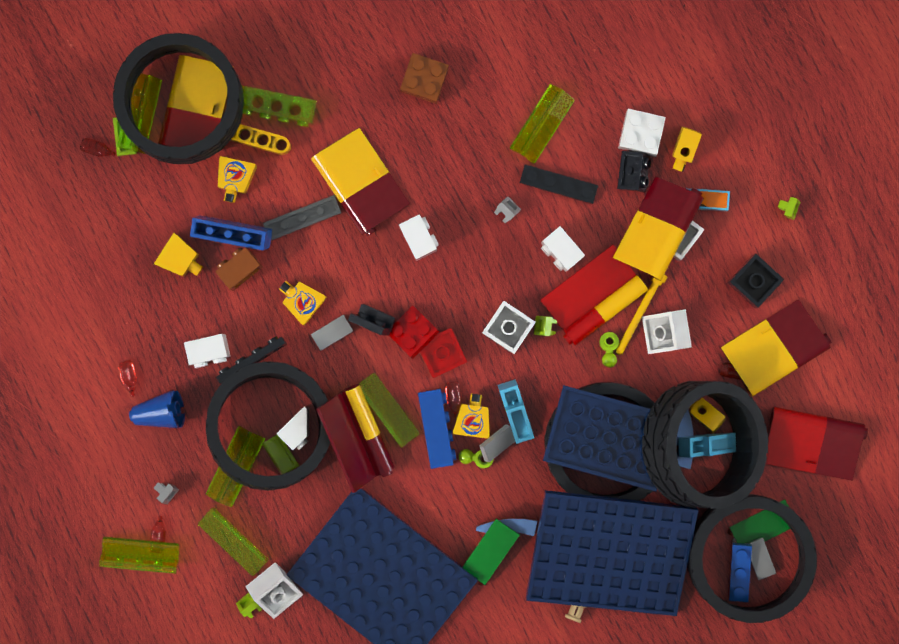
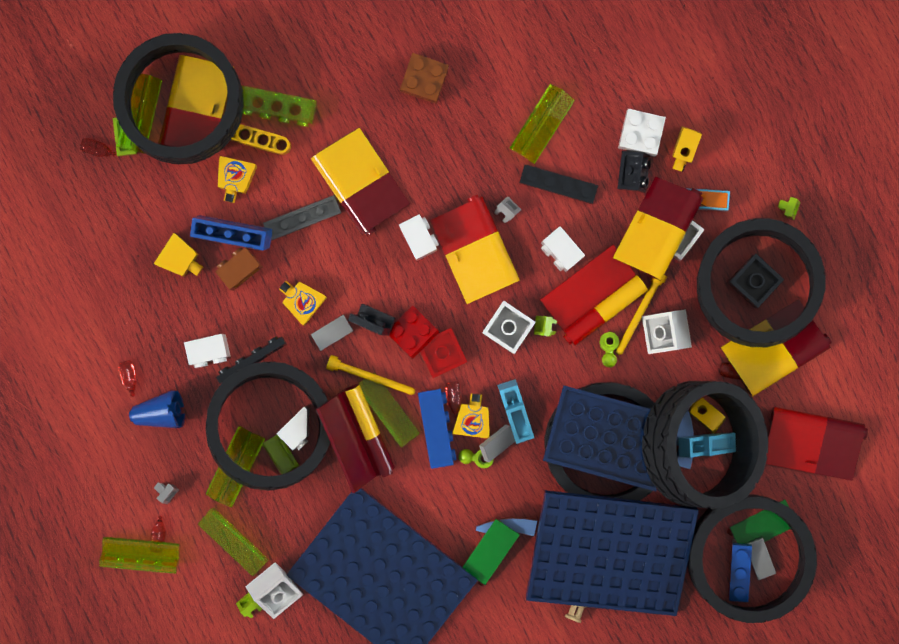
(336, 364): none -> yellow piece
(474, 249): none -> door
(789, 236): none -> black tyre

